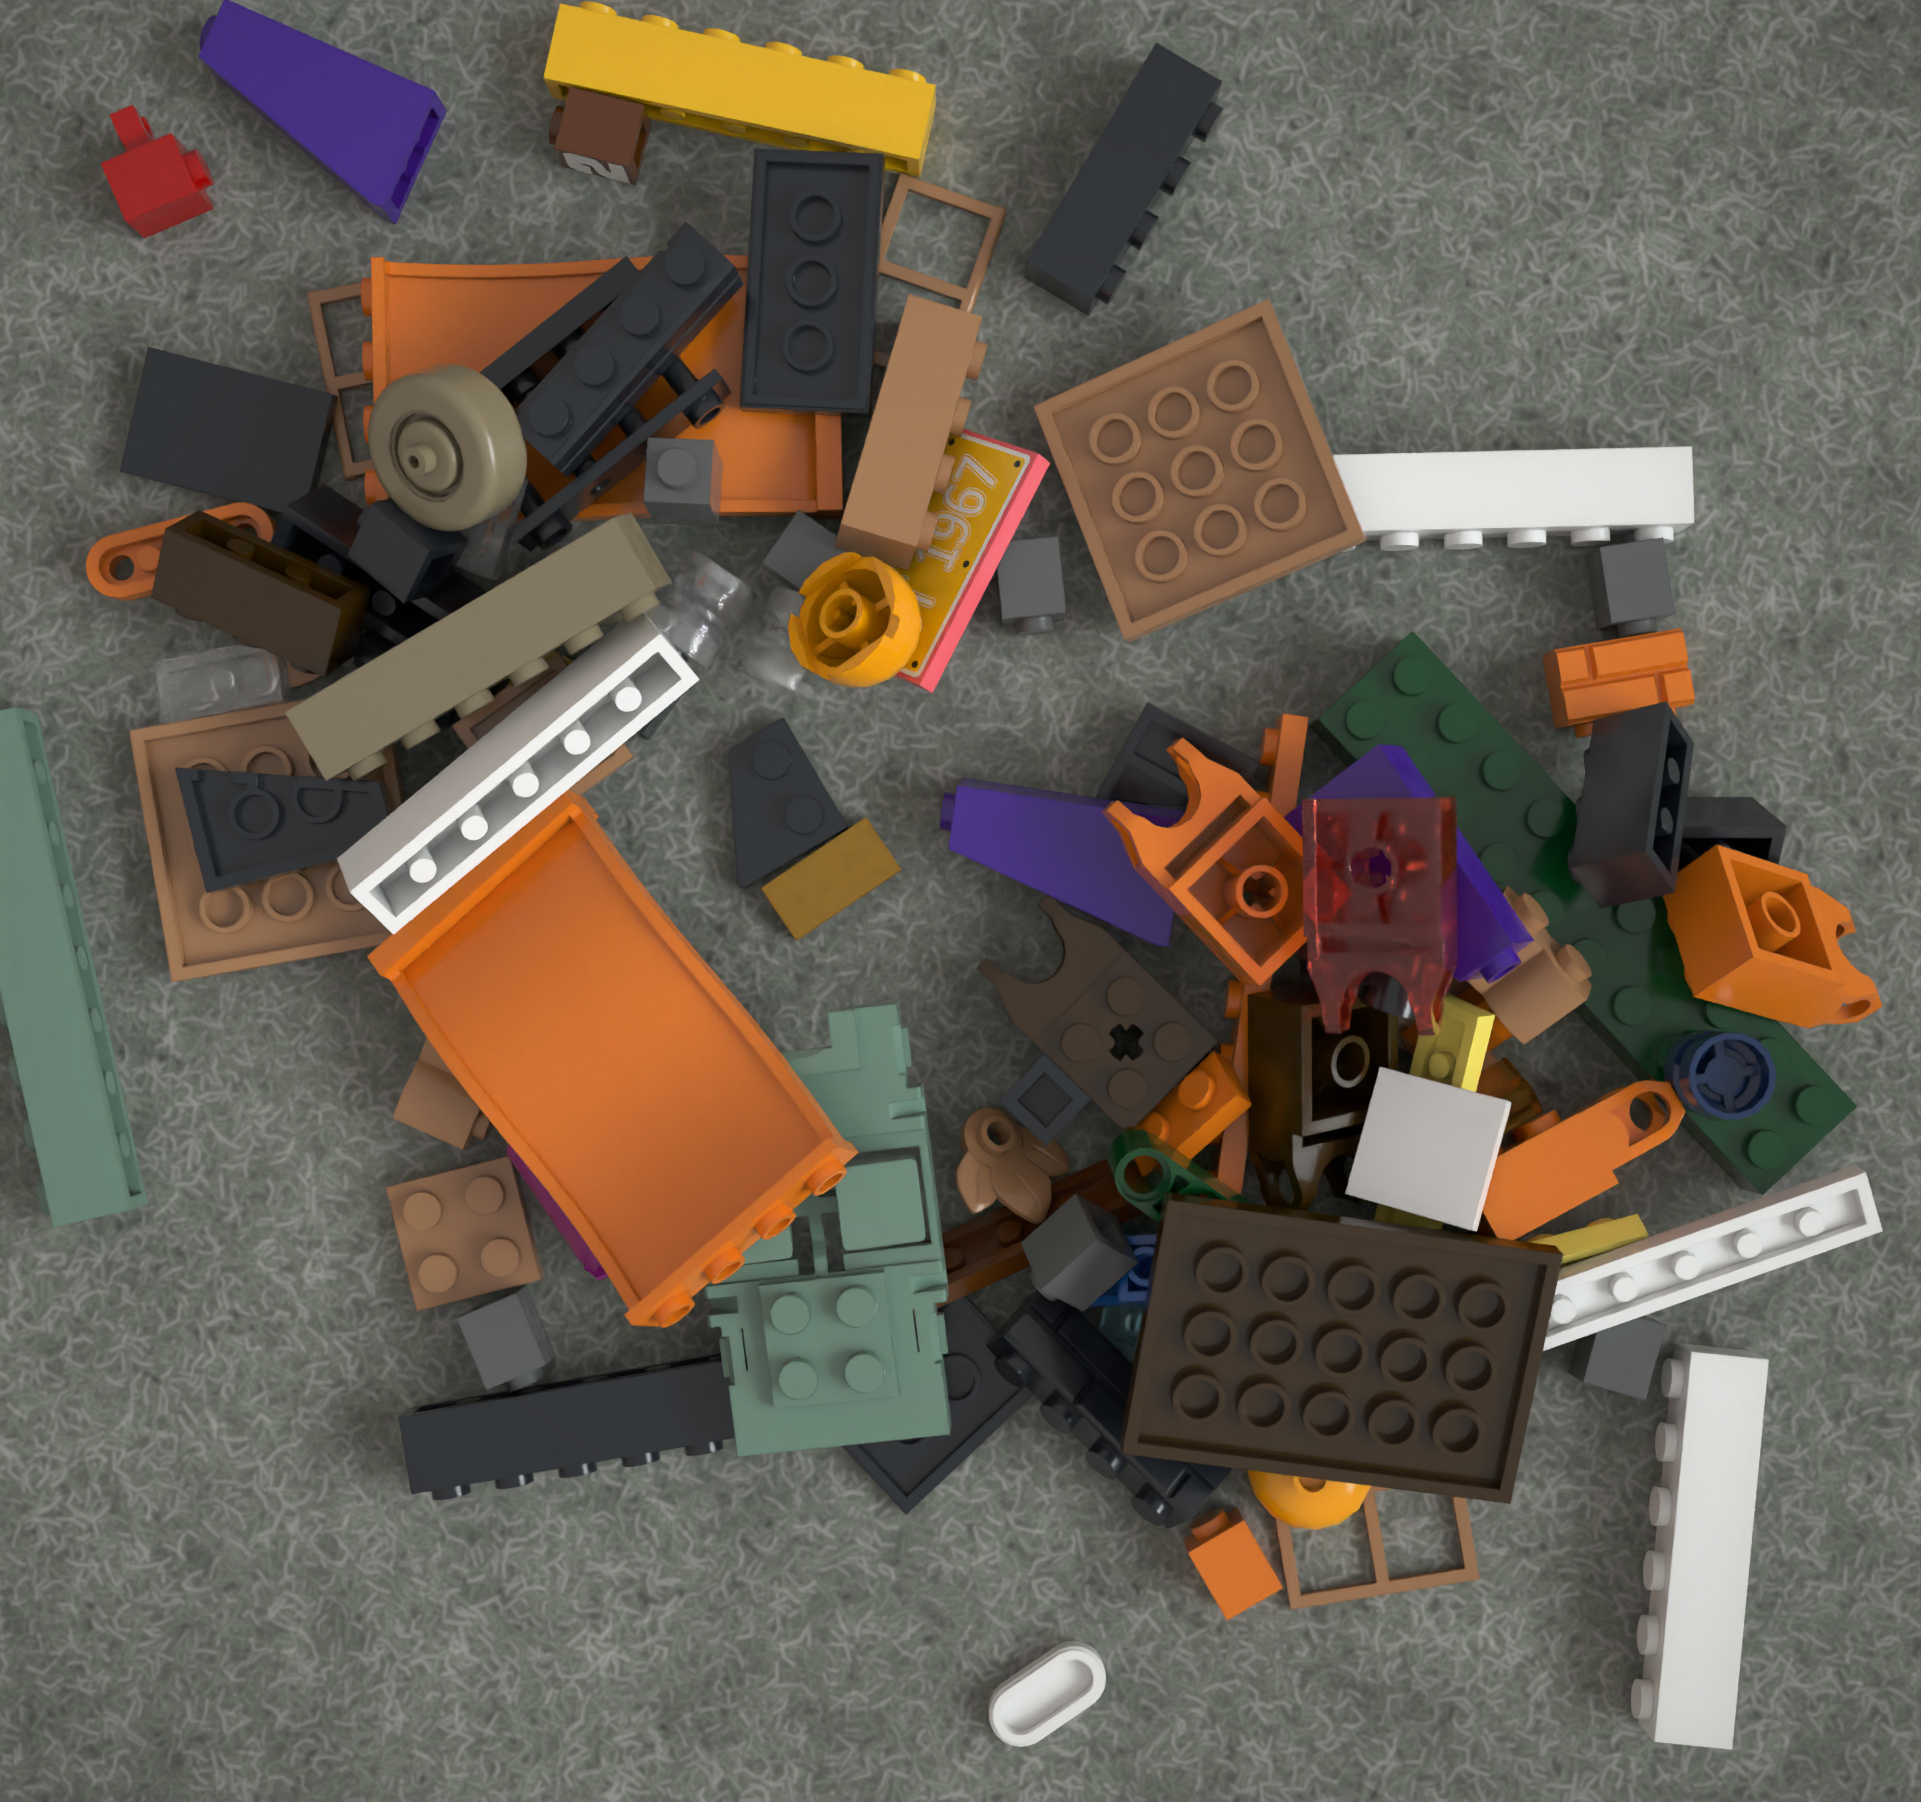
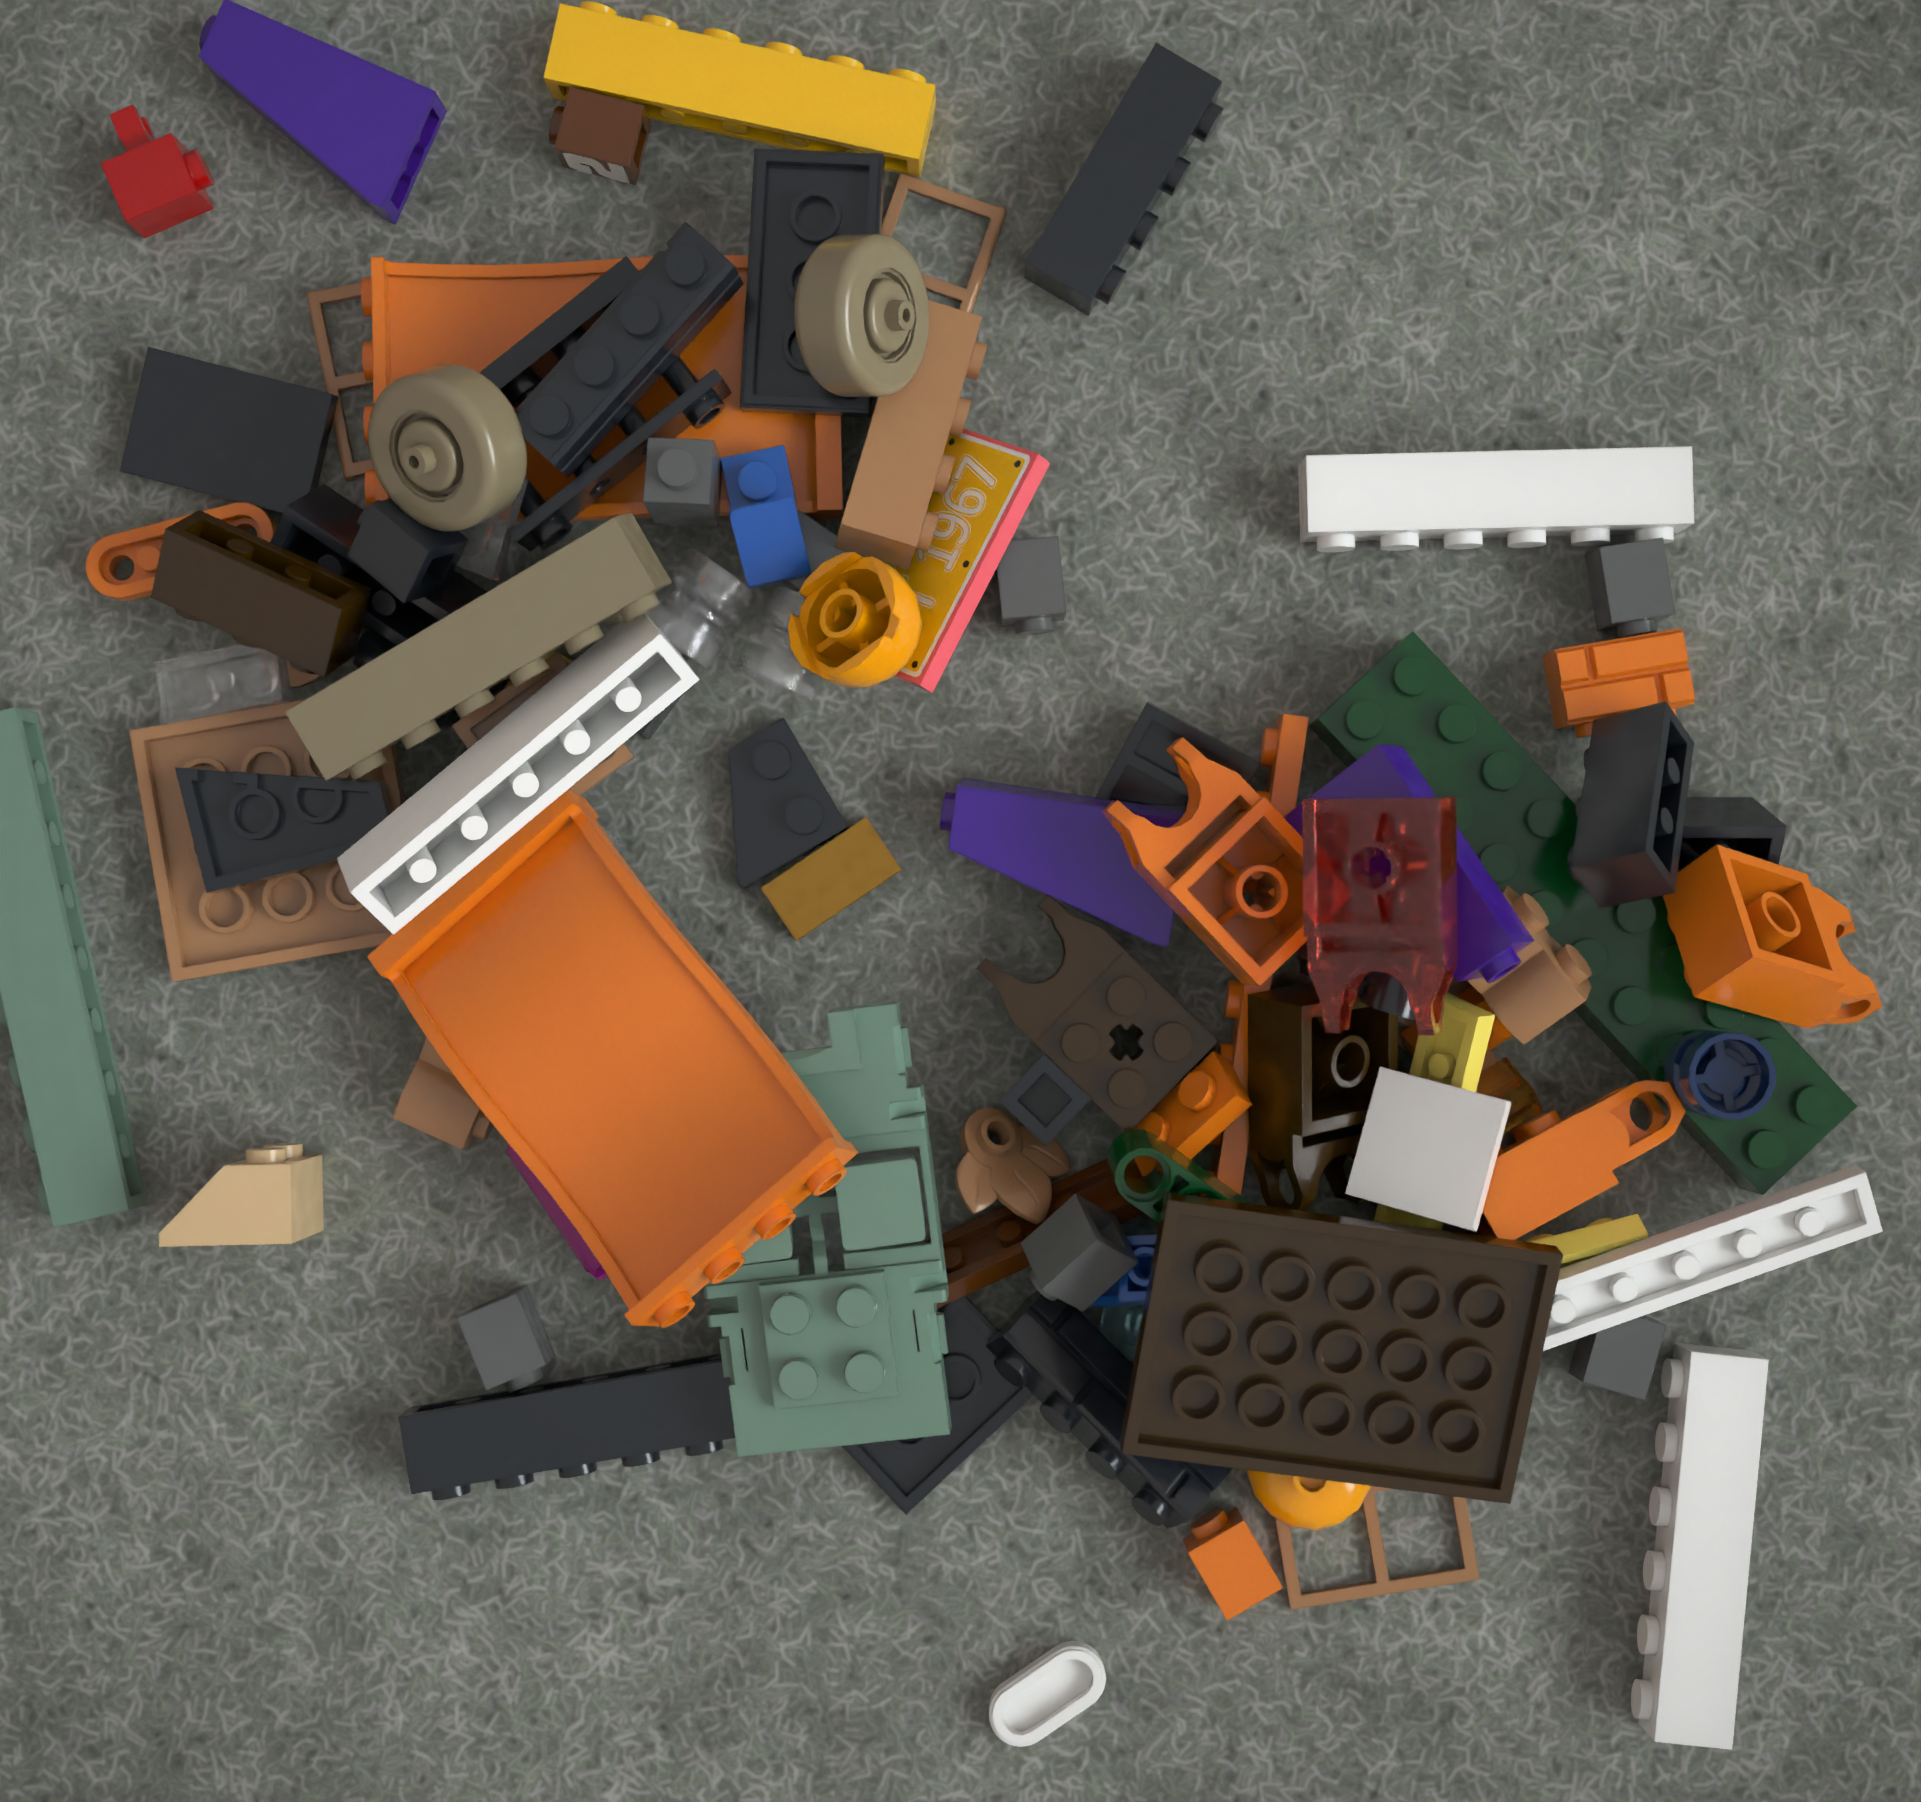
(254, 1201): none -> tan slope
(464, 1232): medium nougat plate -> none
(765, 517): none -> blue slope
(861, 315): none -> dark tan wheel
(1199, 472): medium nougat plate -> none

